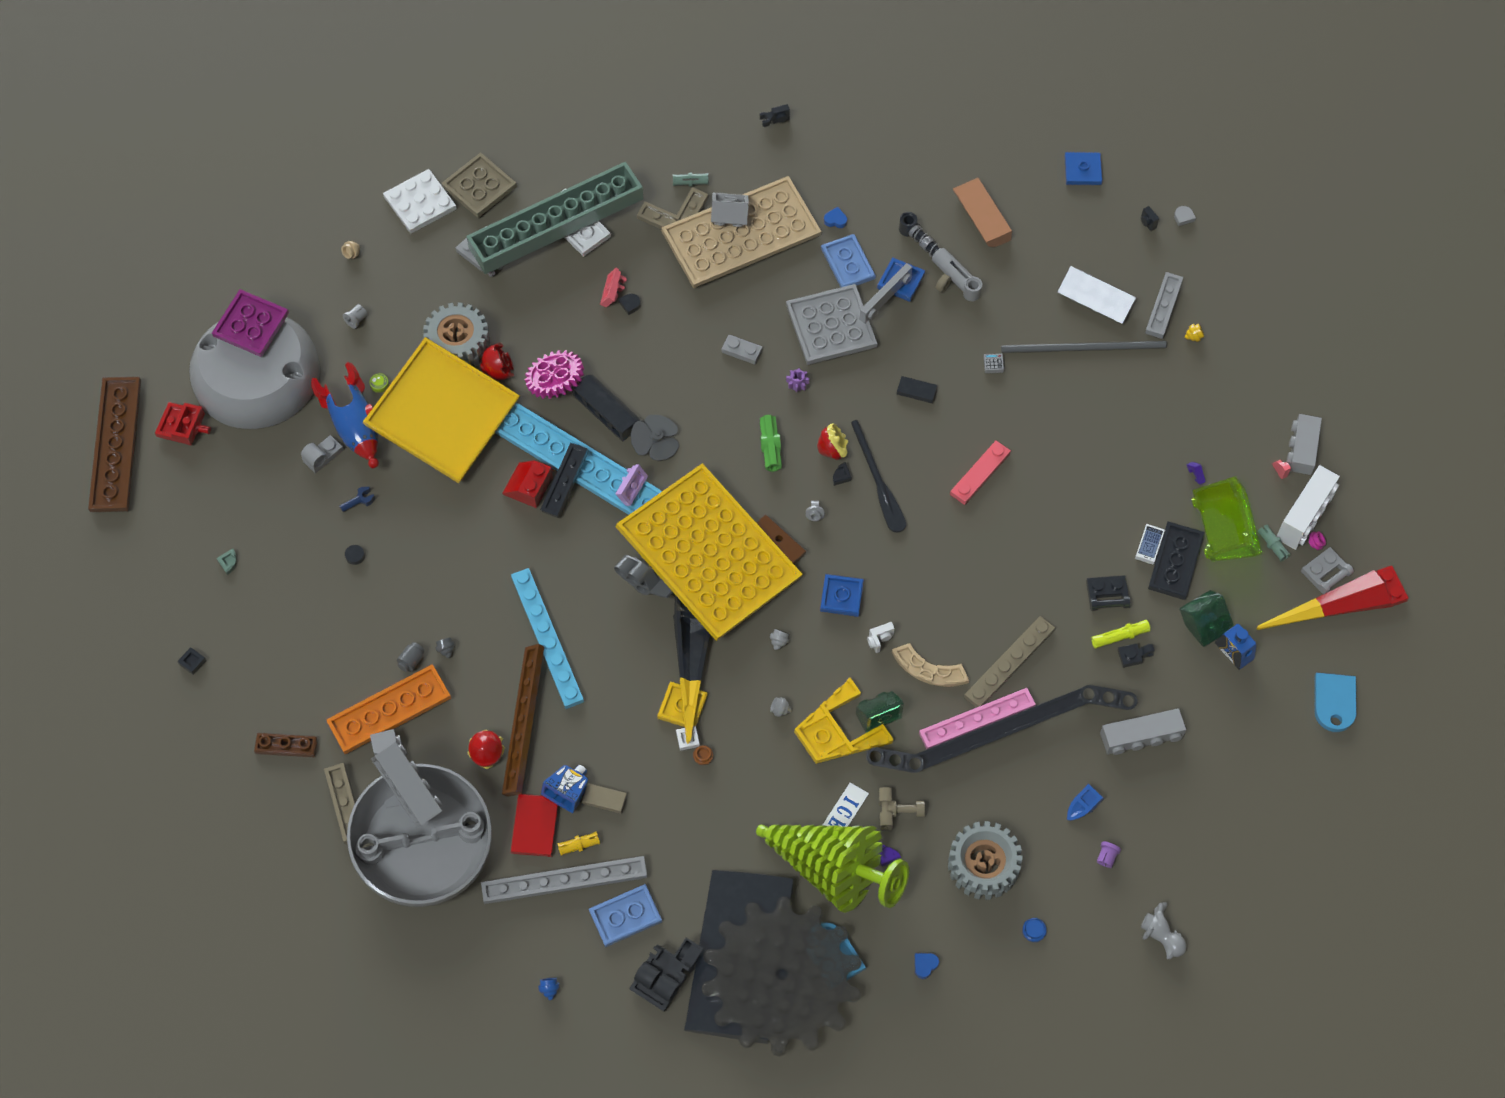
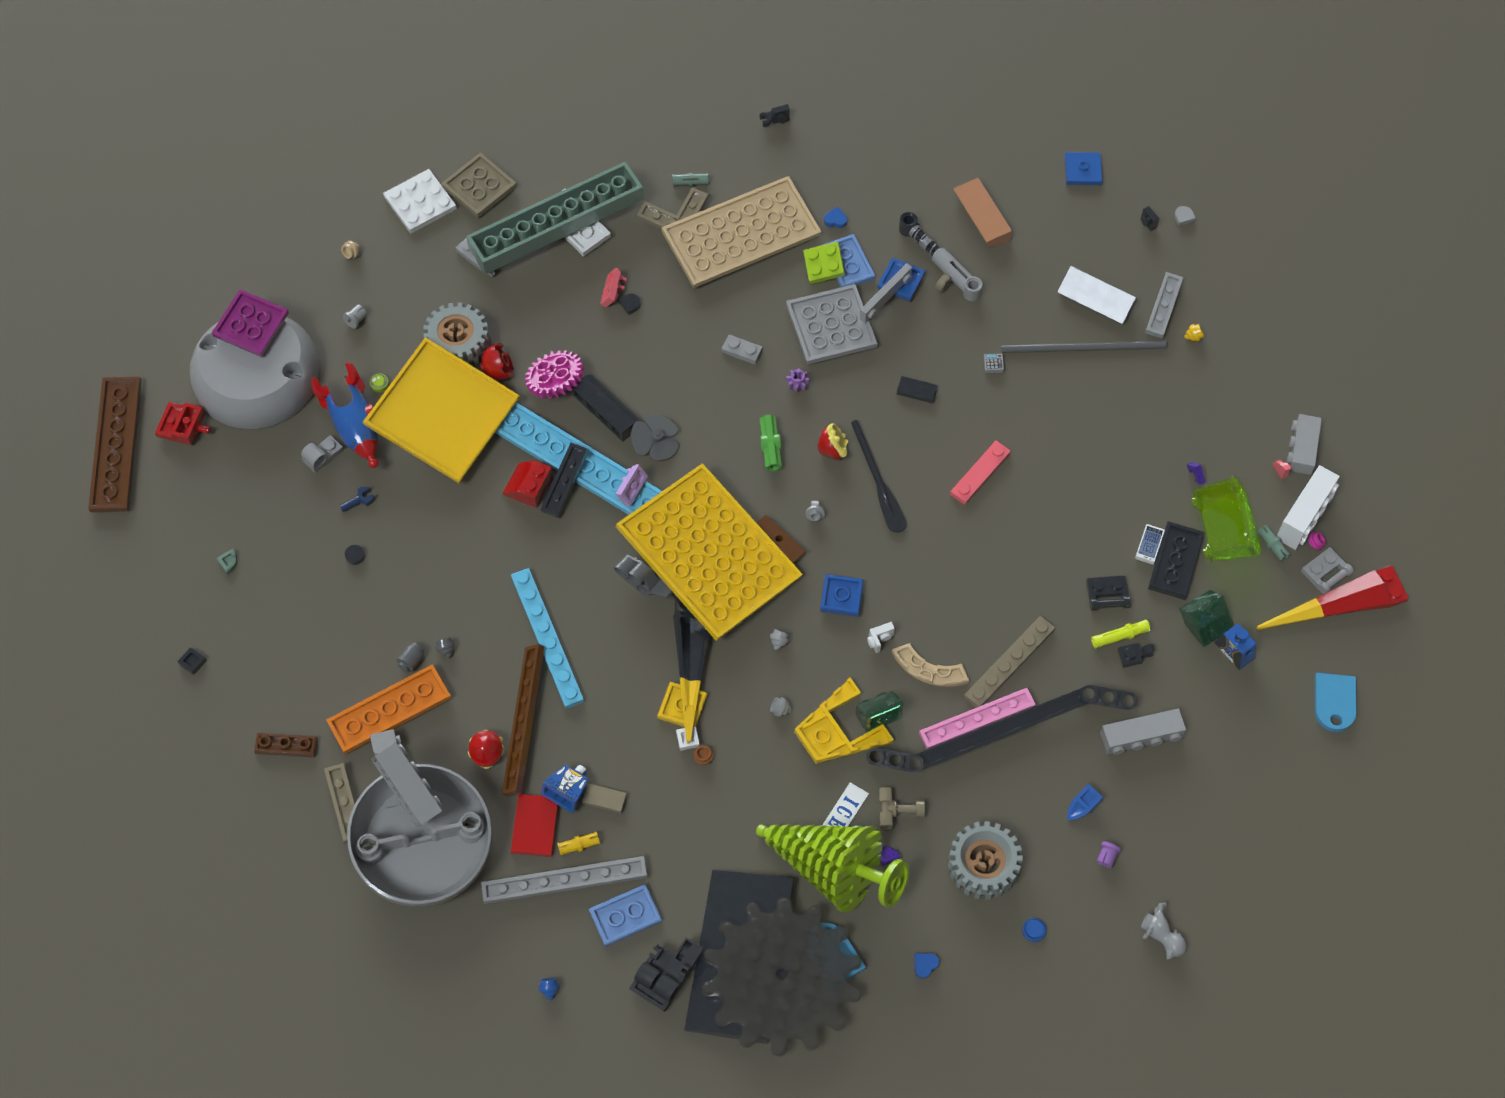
(729, 209): light grey slope -> none
(824, 262): none -> lime plate
(841, 474): black tile -> none

